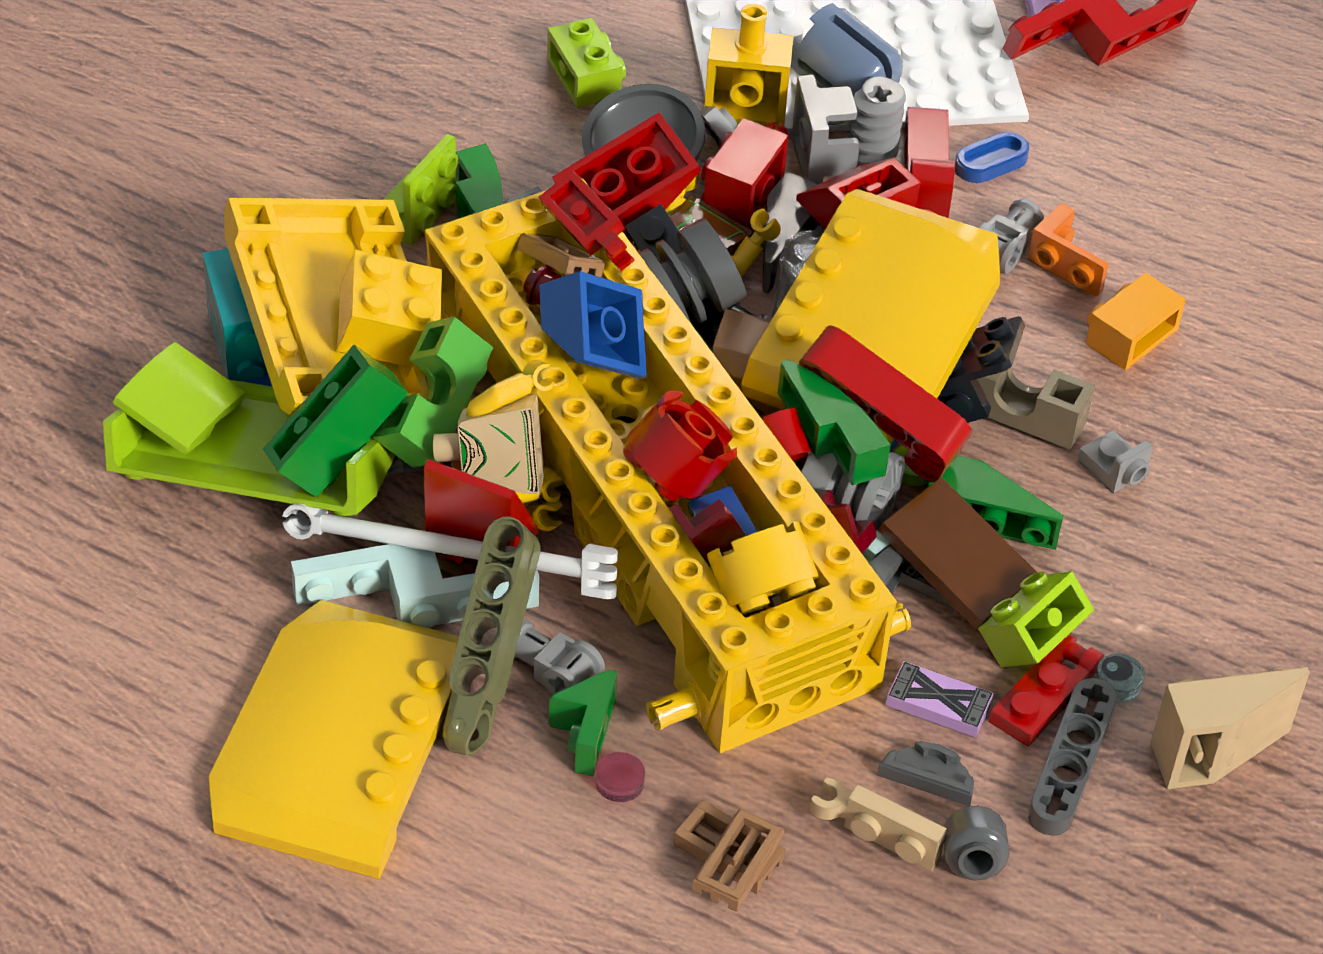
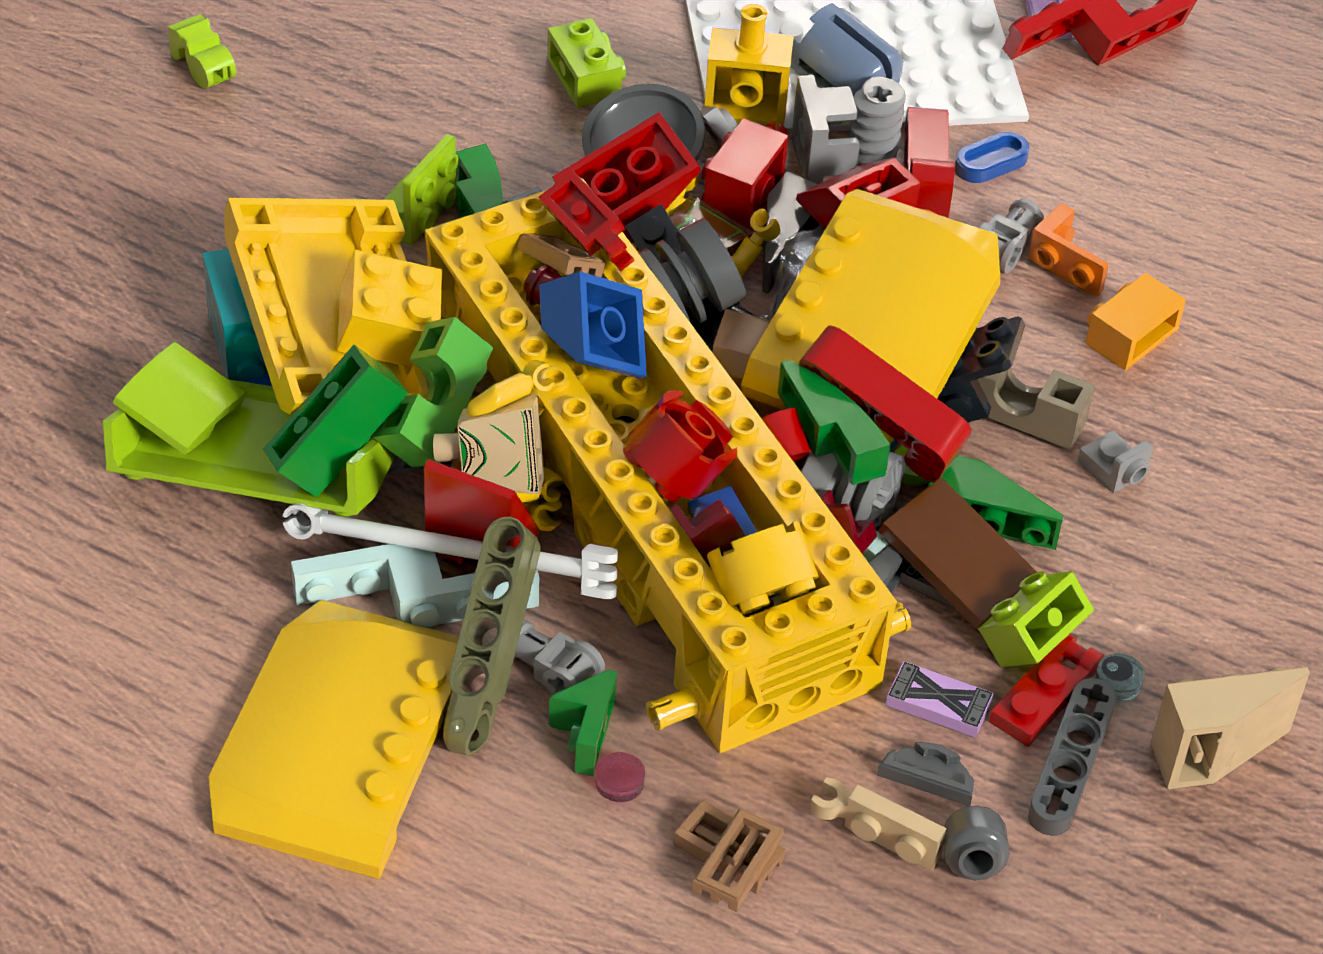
(205, 55): none -> lime leg

